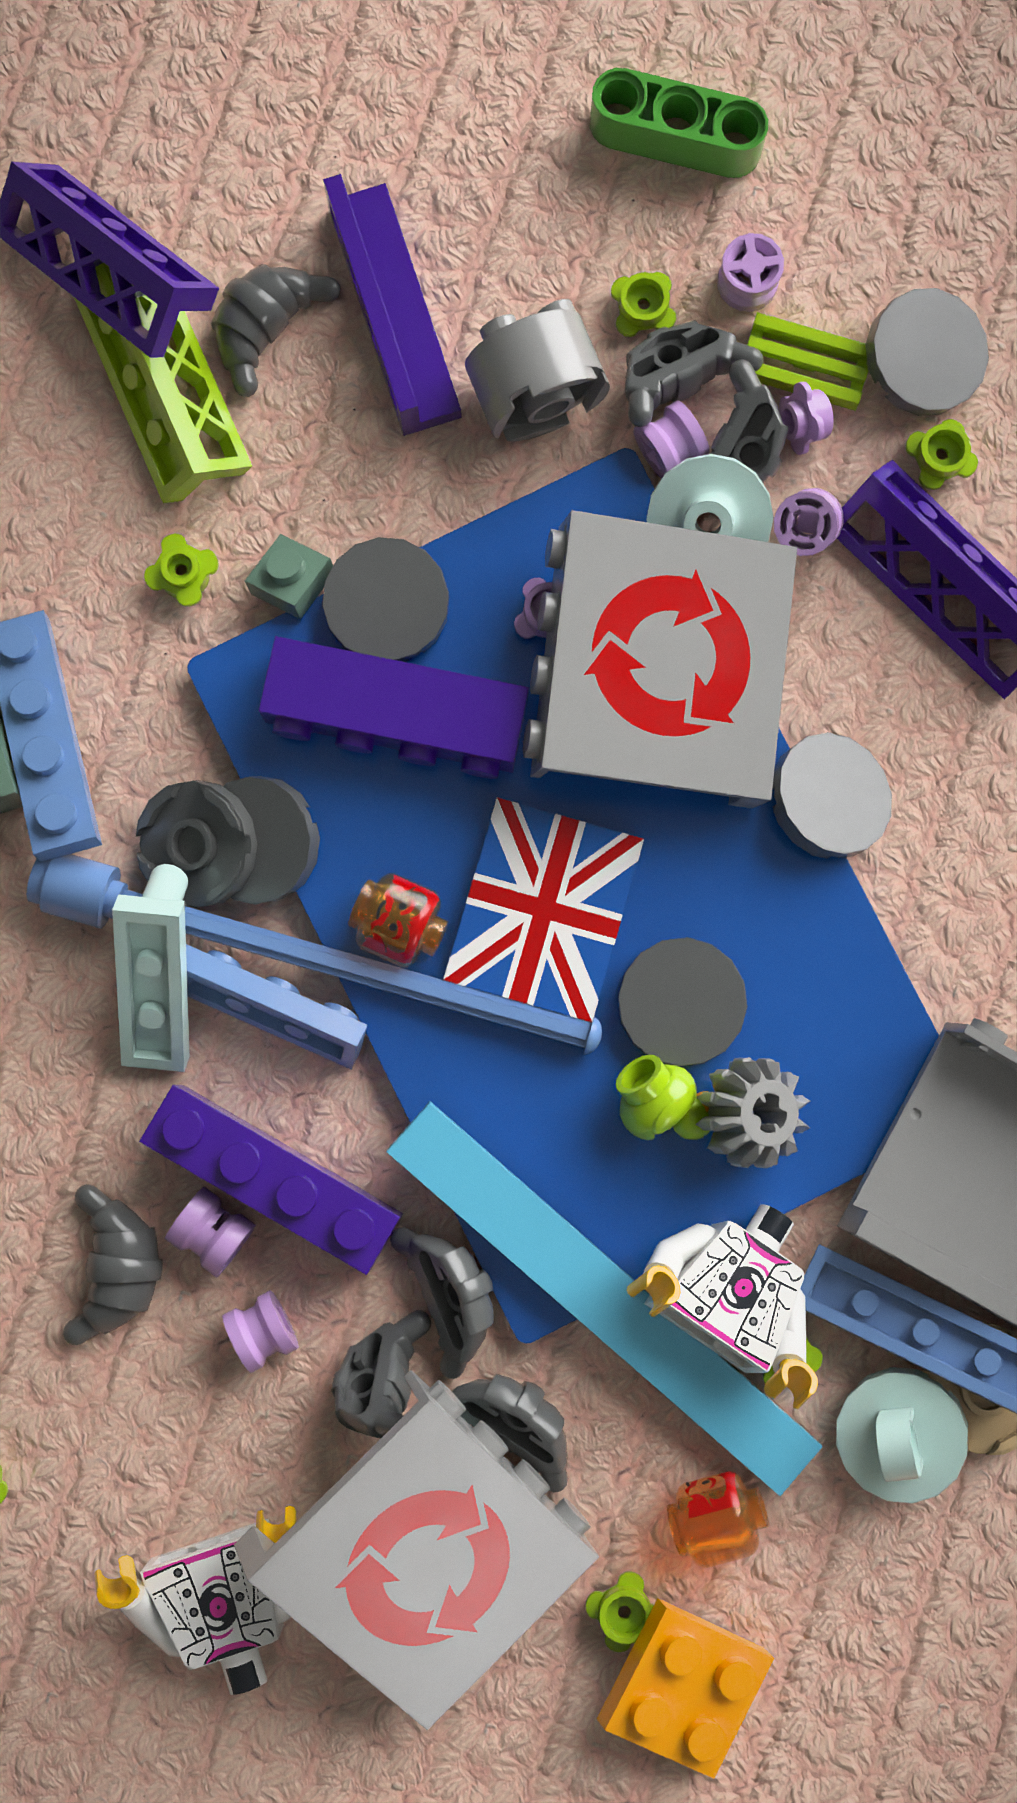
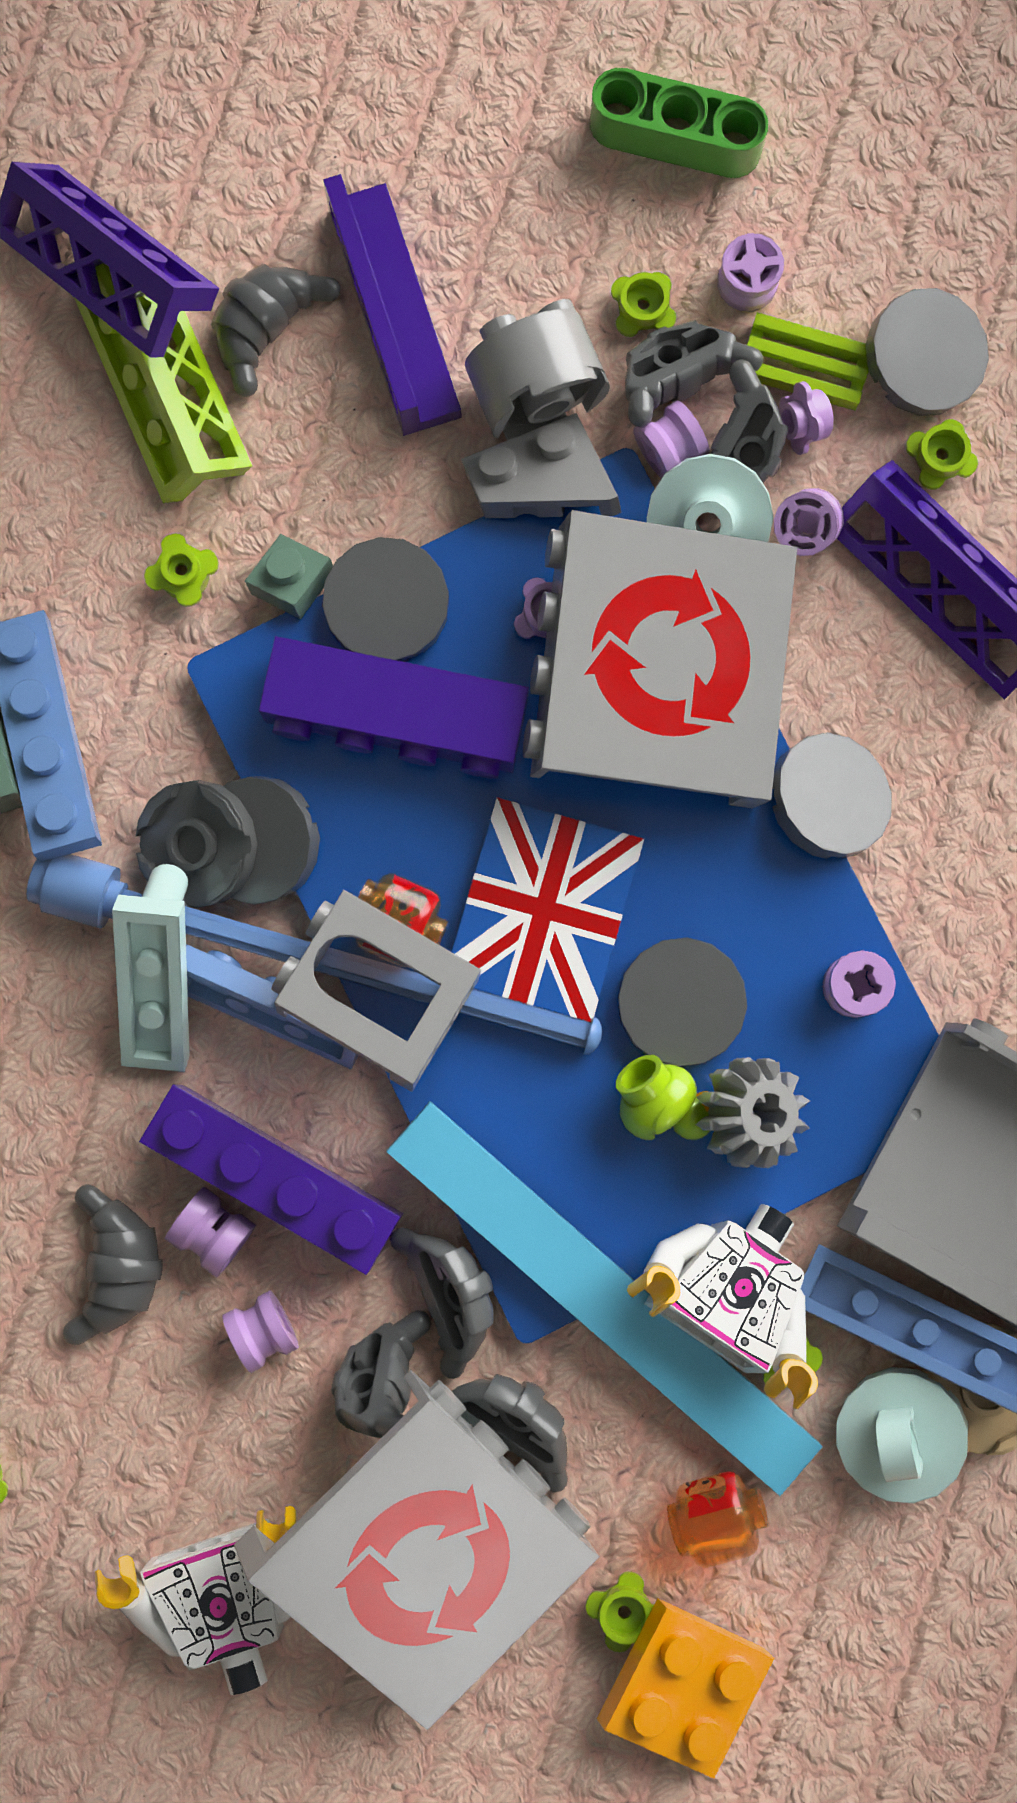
(307, 1002): none -> light grey panel
(541, 474): none -> light grey wing
(843, 990): none -> lavender wheel

